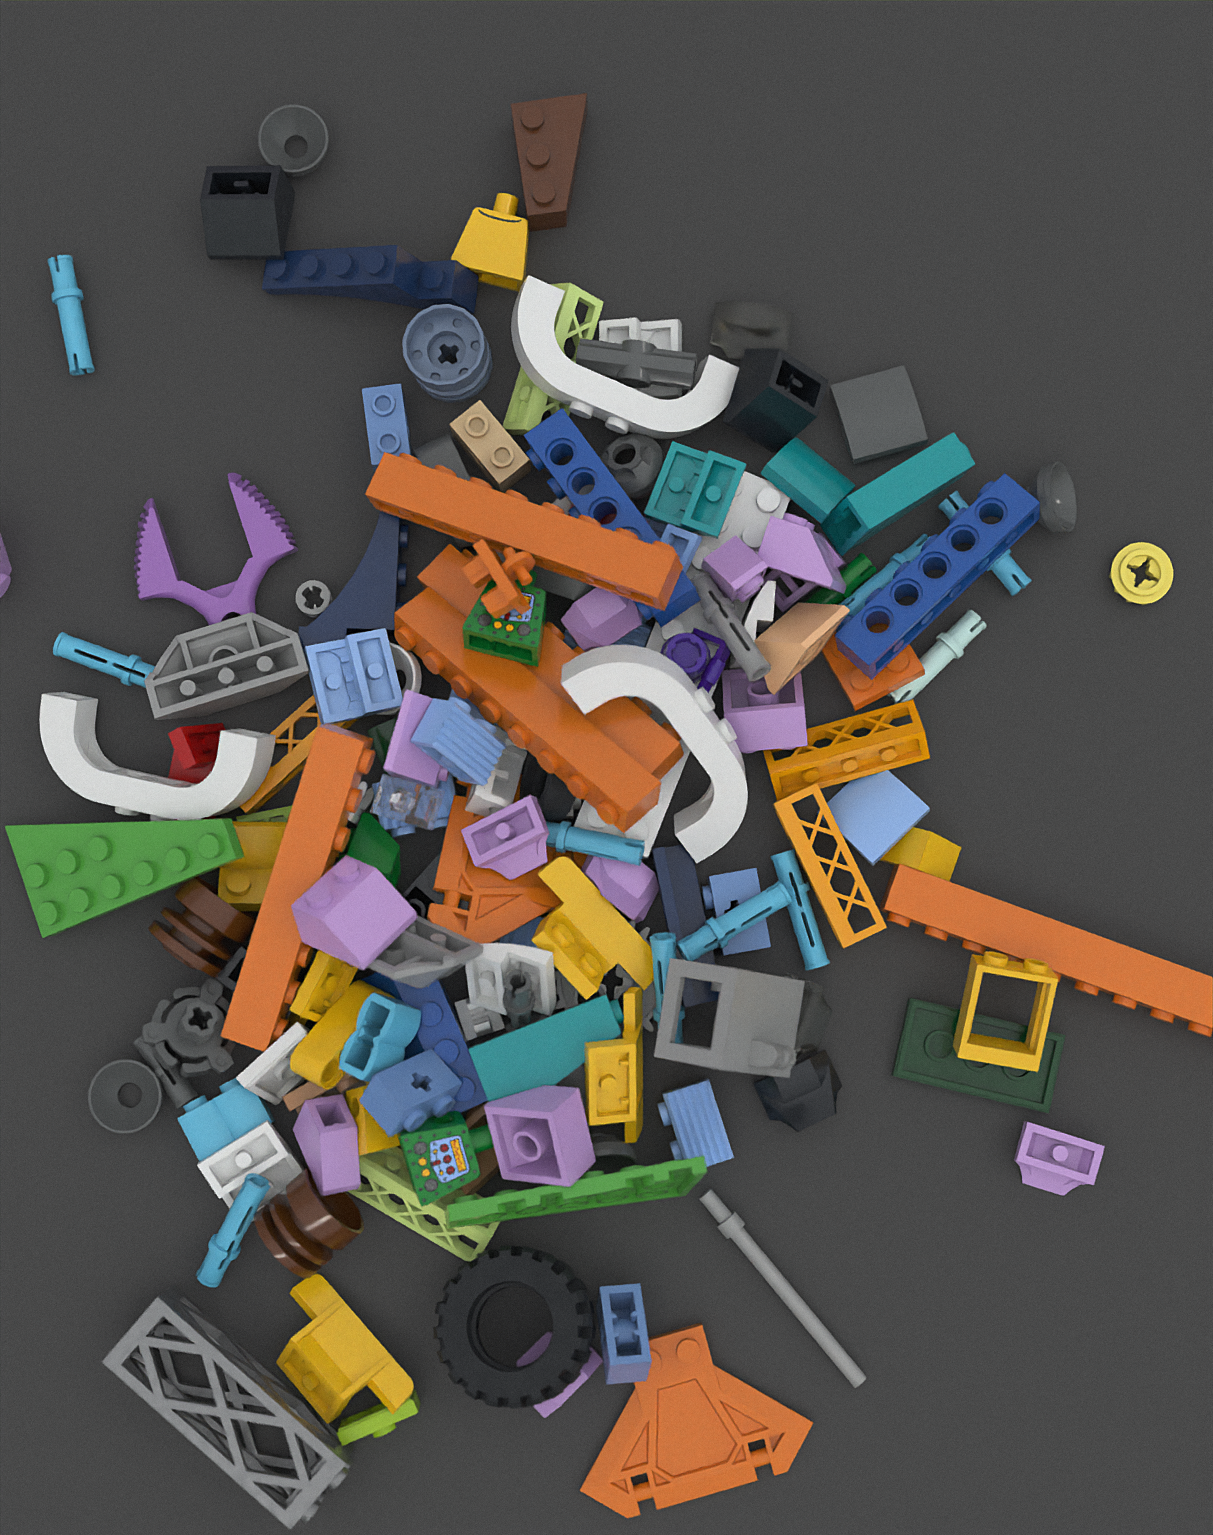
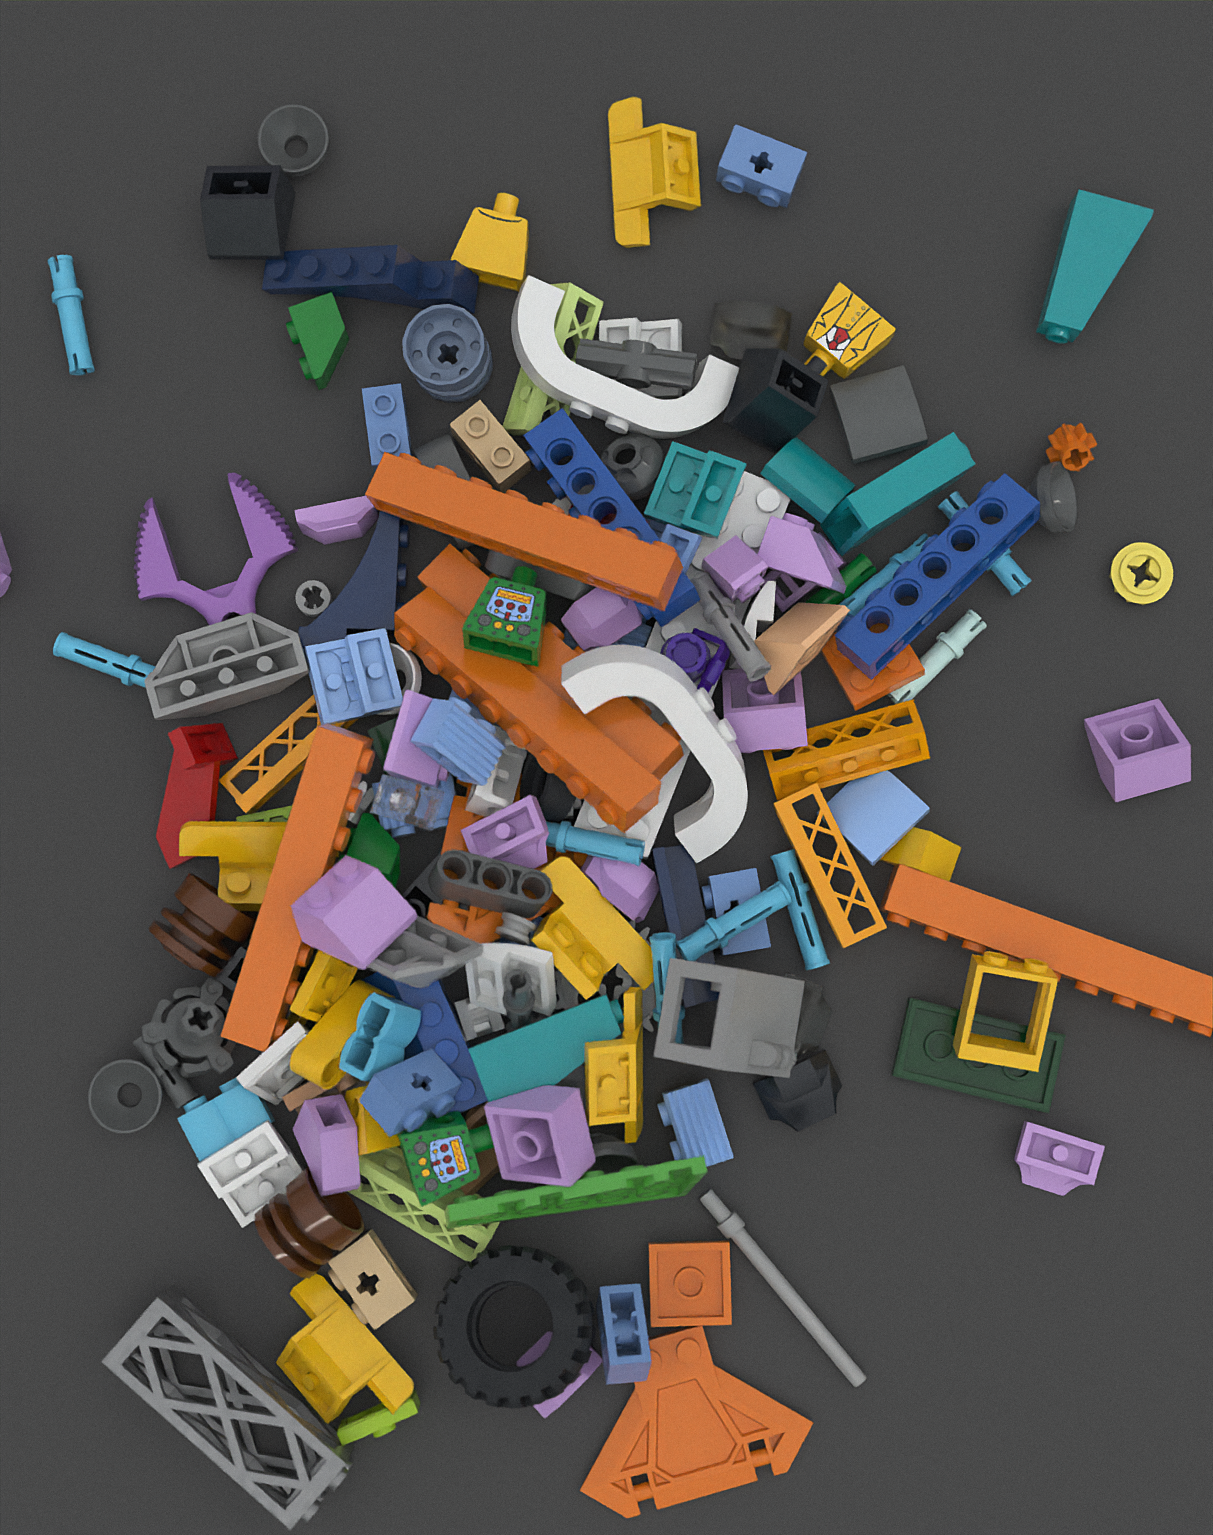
(74, 754): white arch -> none
(101, 866): bright green wing -> none
(226, 1243): medium azure pin -> none
(321, 334): none -> green slope
(337, 520): none -> lavender slope
(393, 1288): none -> tan brick
(472, 891): none -> dark grey beam
(489, 566): orange hips -> none
(515, 928): none -> light grey bush
(548, 152): reddish brown wedge -> none
(648, 170): none -> yellow plate
(690, 1283): none -> orange plate
(749, 150): none -> medium blue brick
(845, 334): none -> yellow torso
(1071, 446): none -> orange gear
(1090, 253): none -> teal slope
(1139, 750): none -> lavender slope

